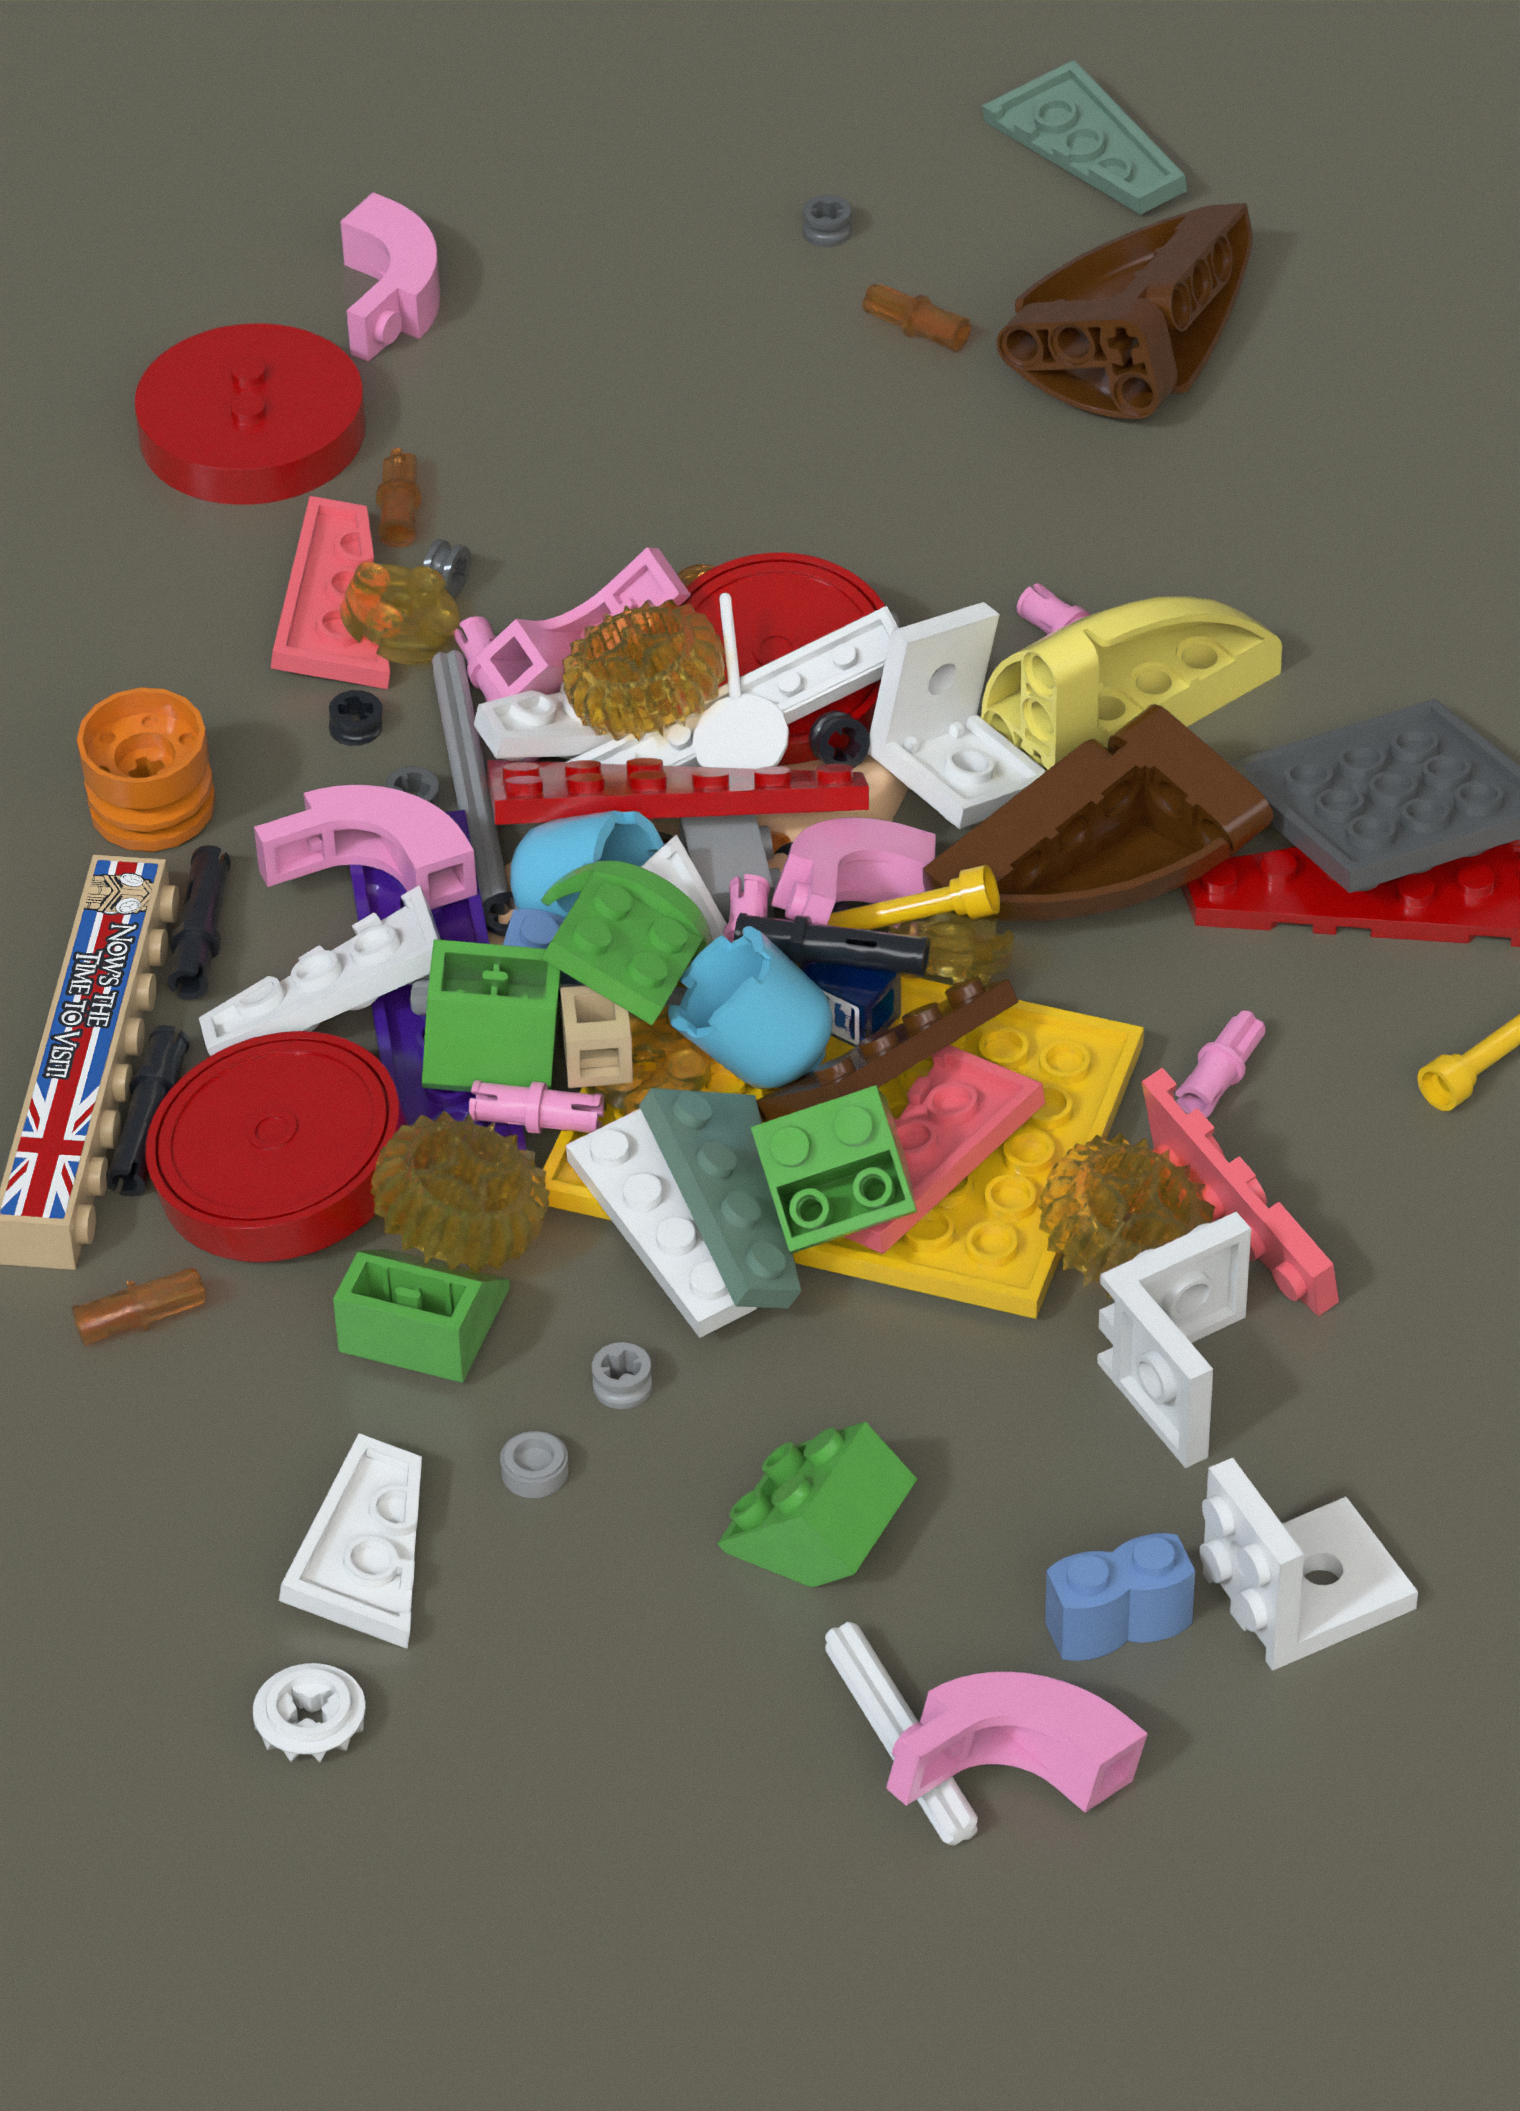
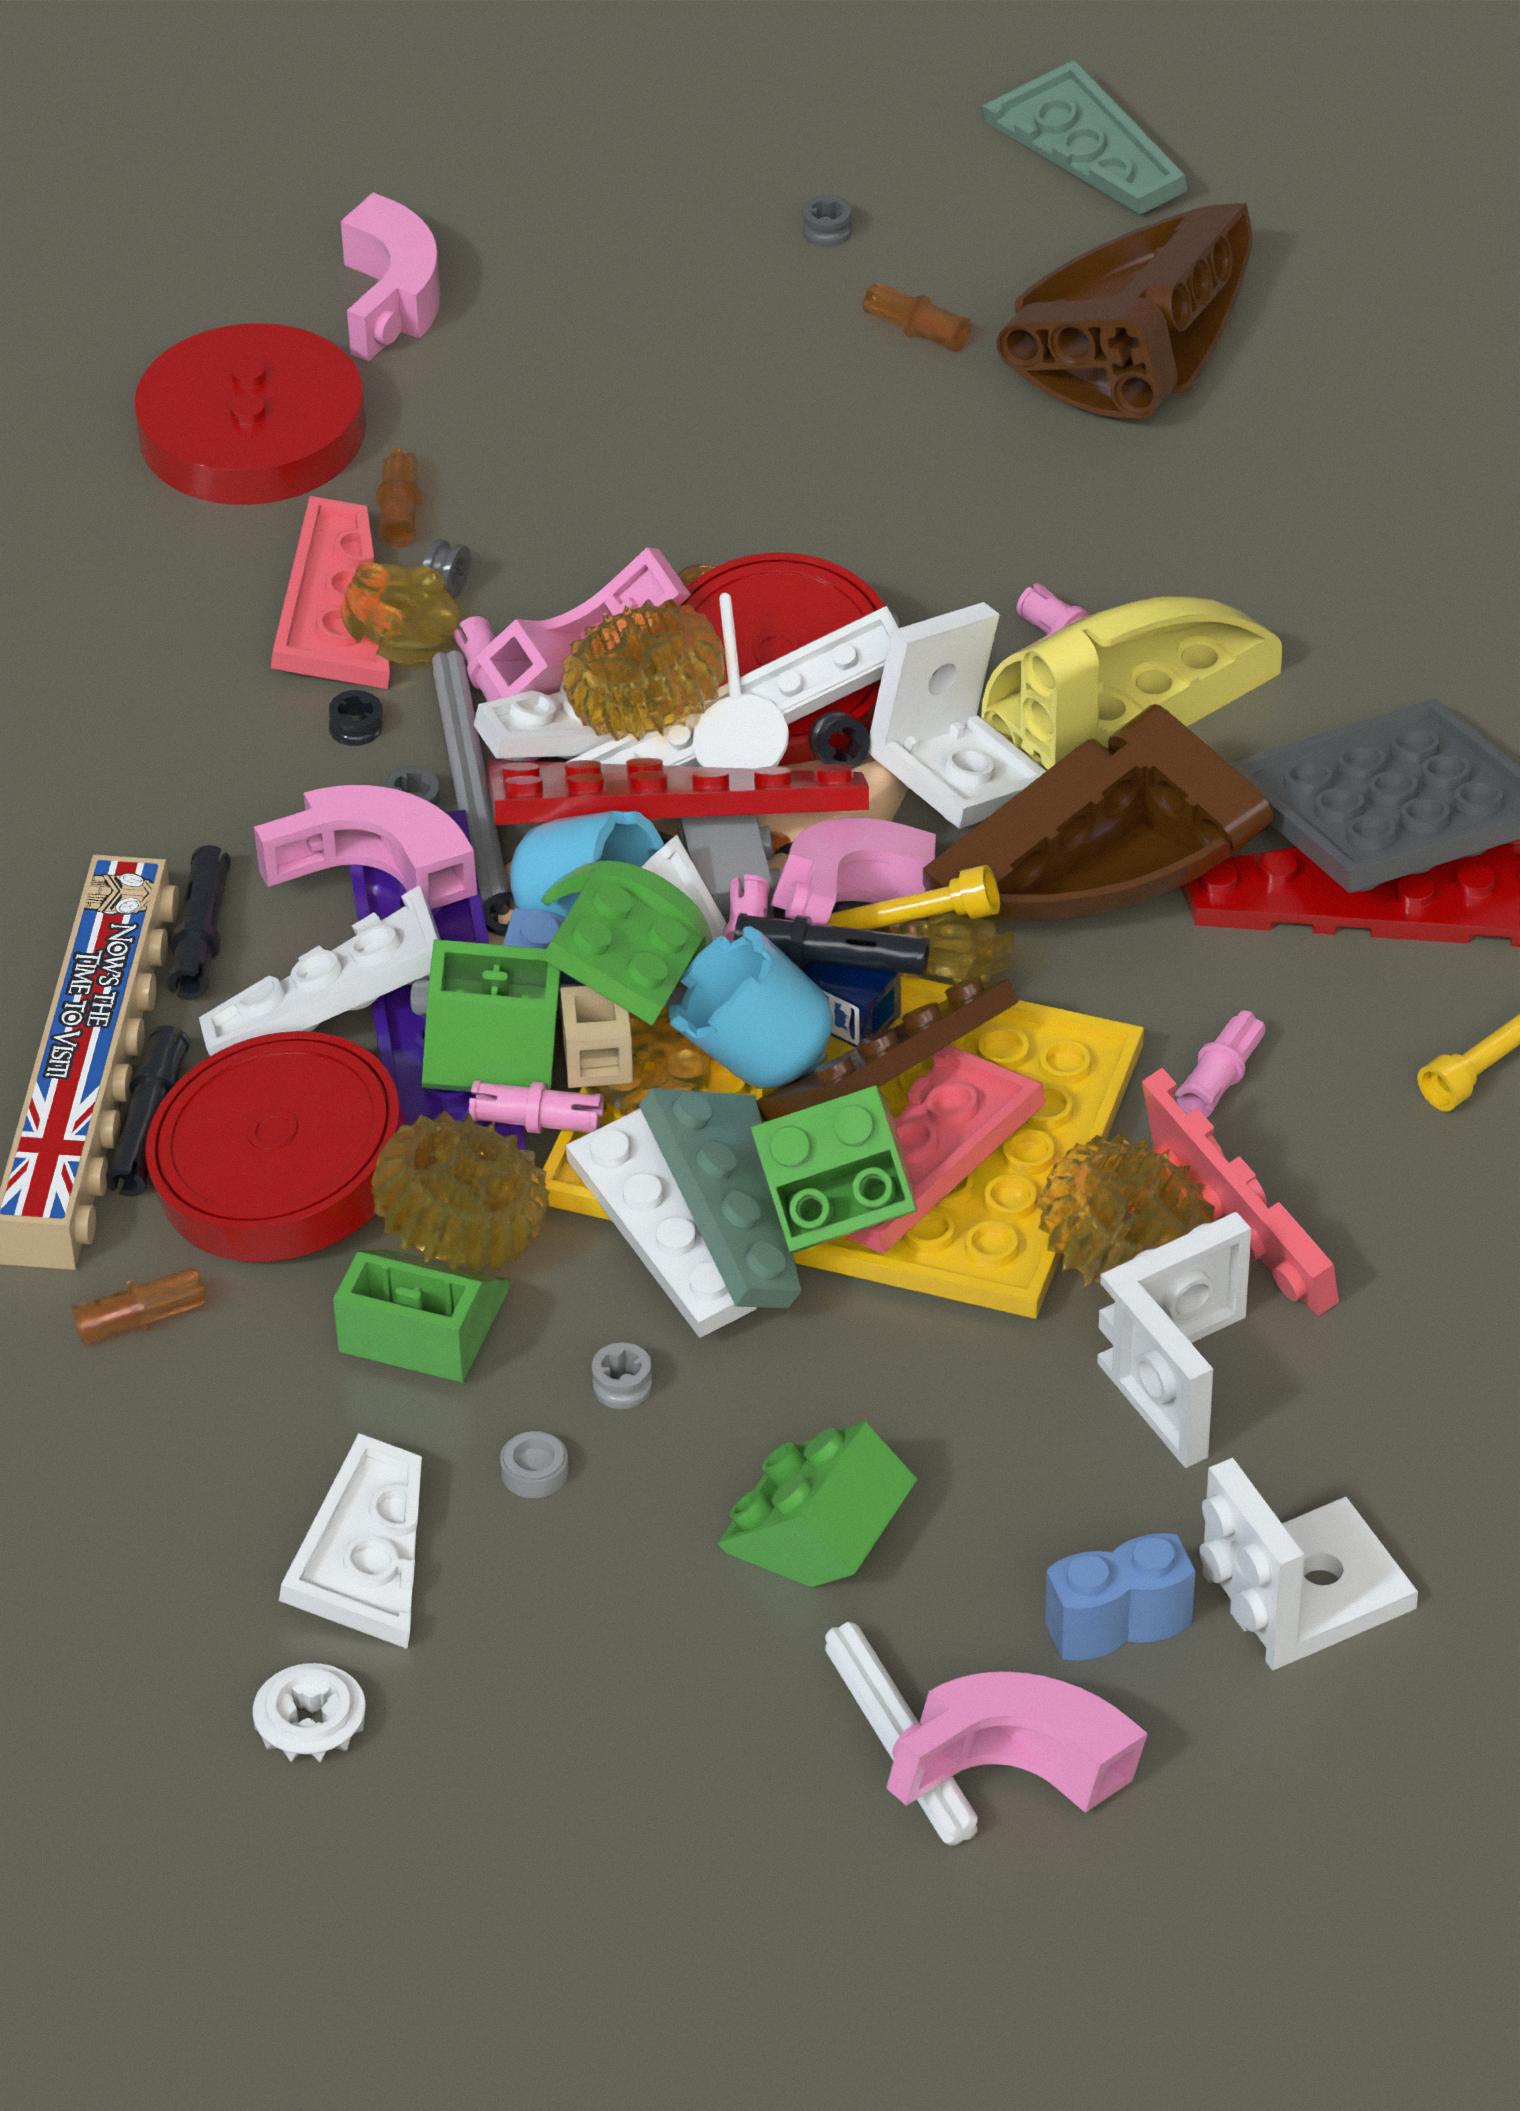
(146, 769): orange wheel -> none

